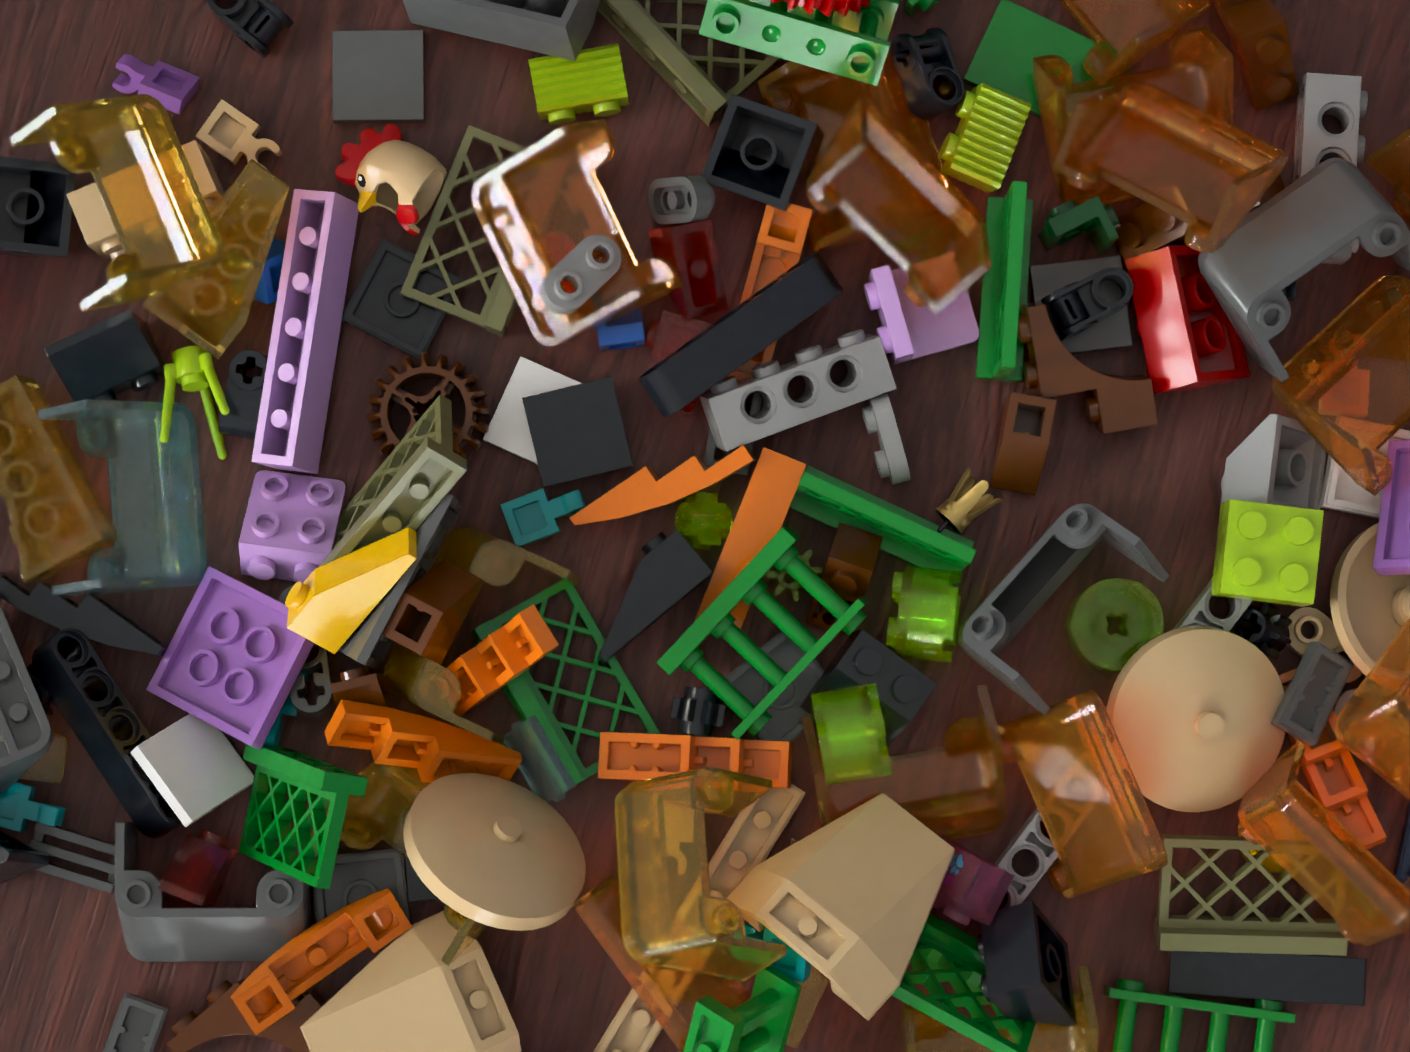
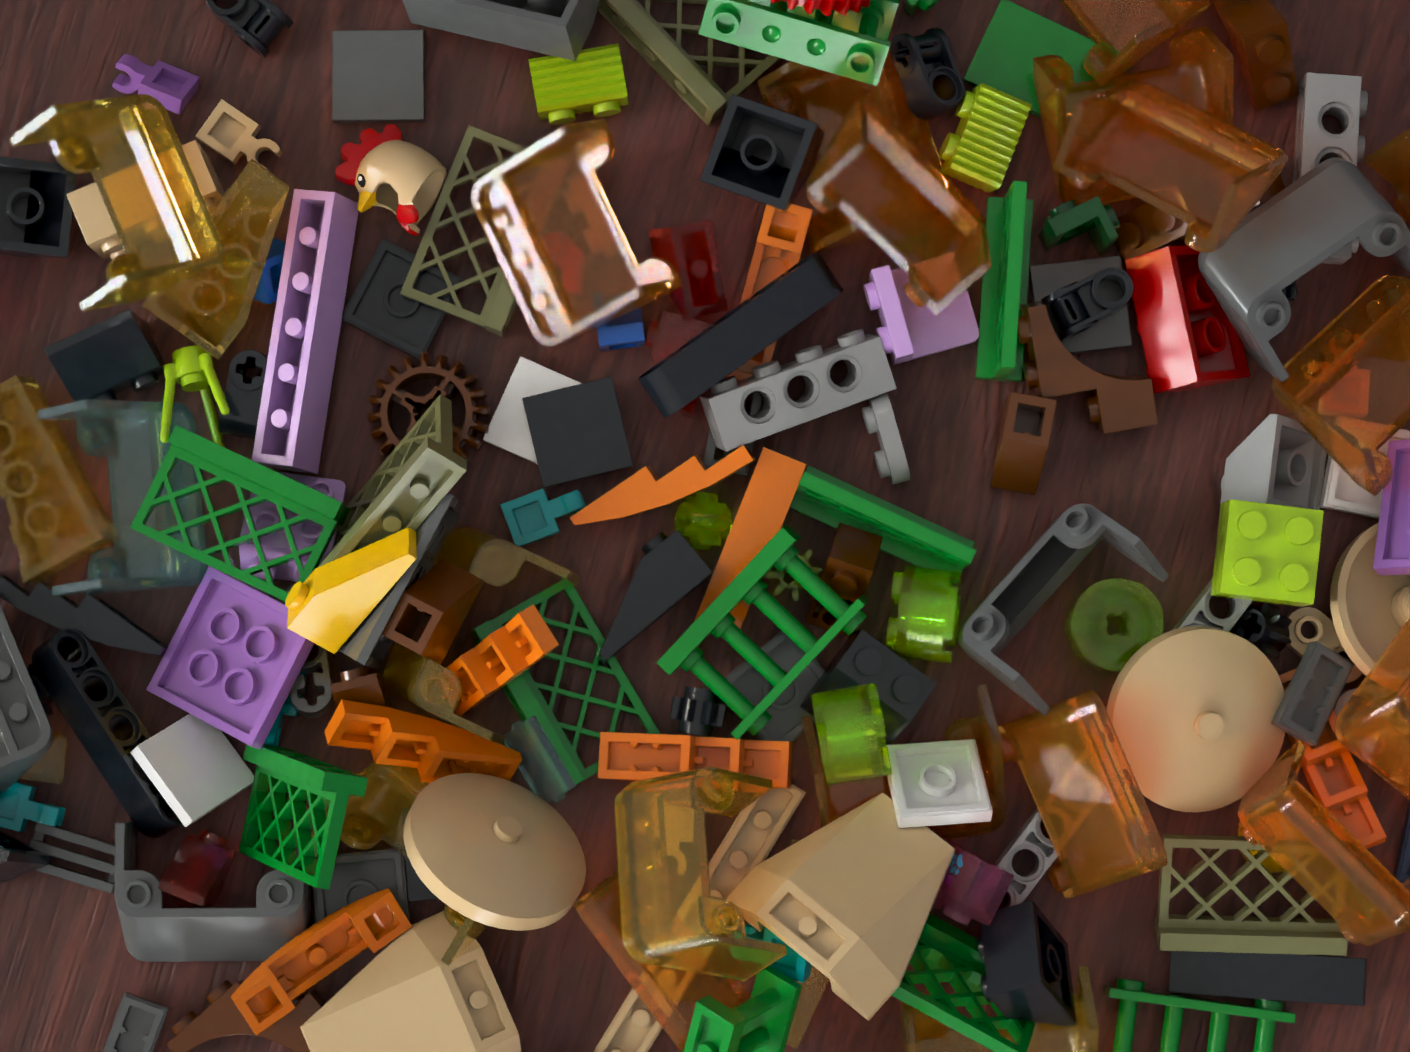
(253, 478): none -> green fence
(583, 272): light grey plate -> none
(680, 199): dark grey plate -> none
(938, 784): none -> white tile
(965, 503): pearl gold piece -> none

